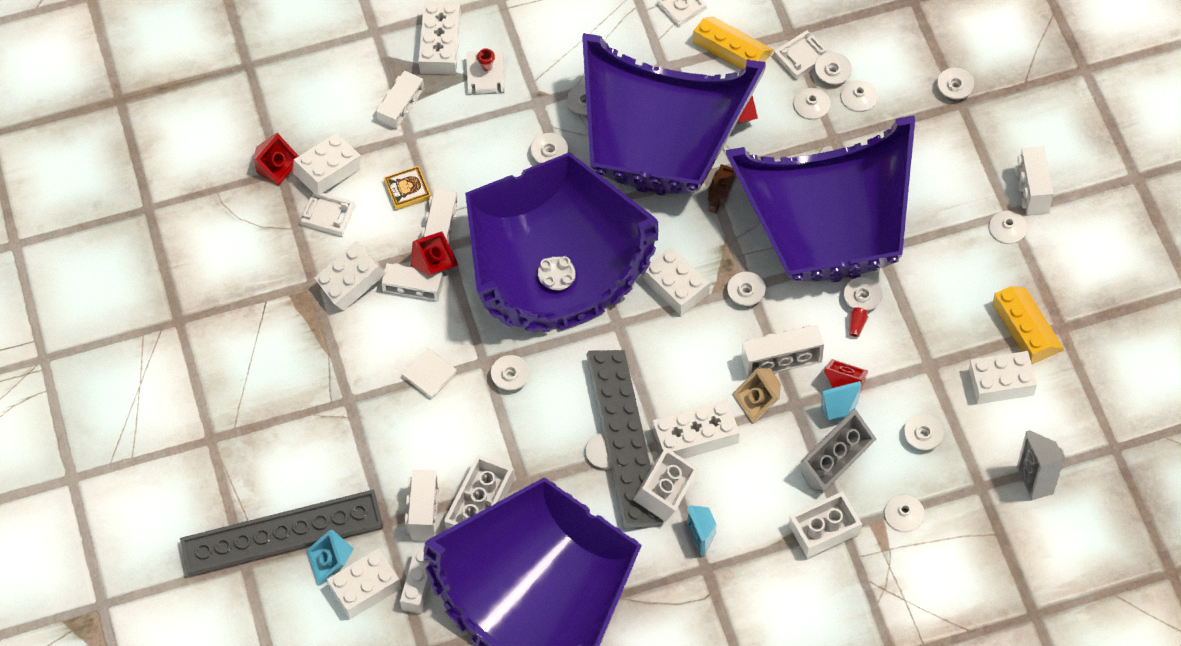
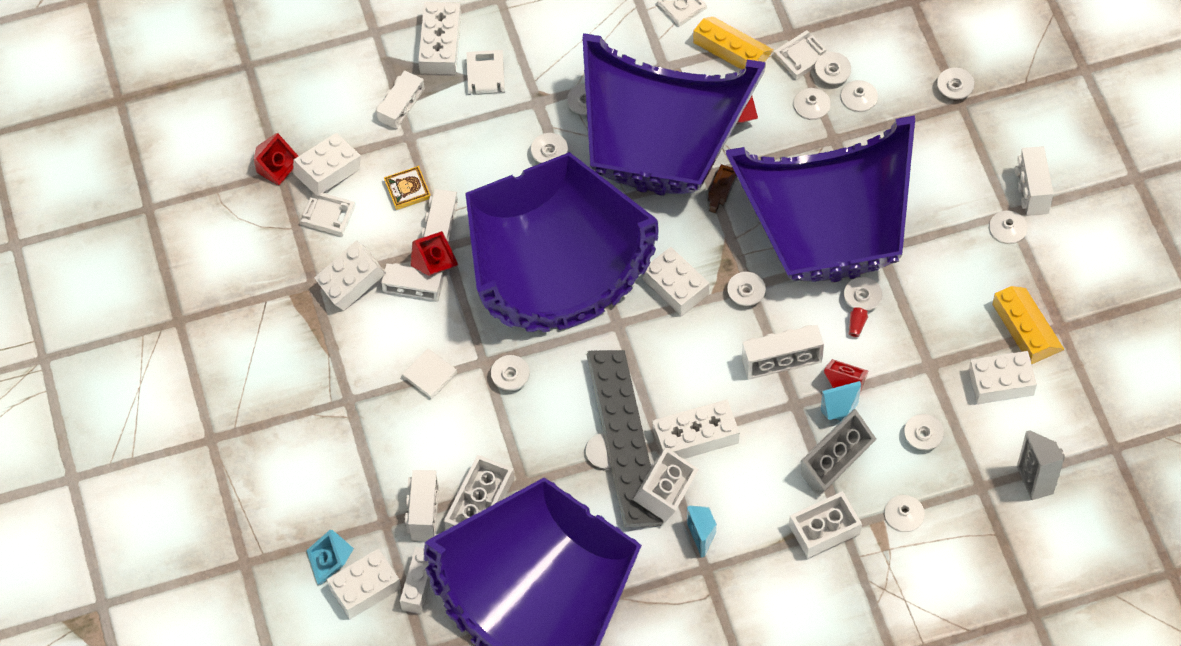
(280, 532): dark grey plate -> none
(486, 59): red cone -> none
(556, 273): white dish -> none
(758, 393): tan slope -> none

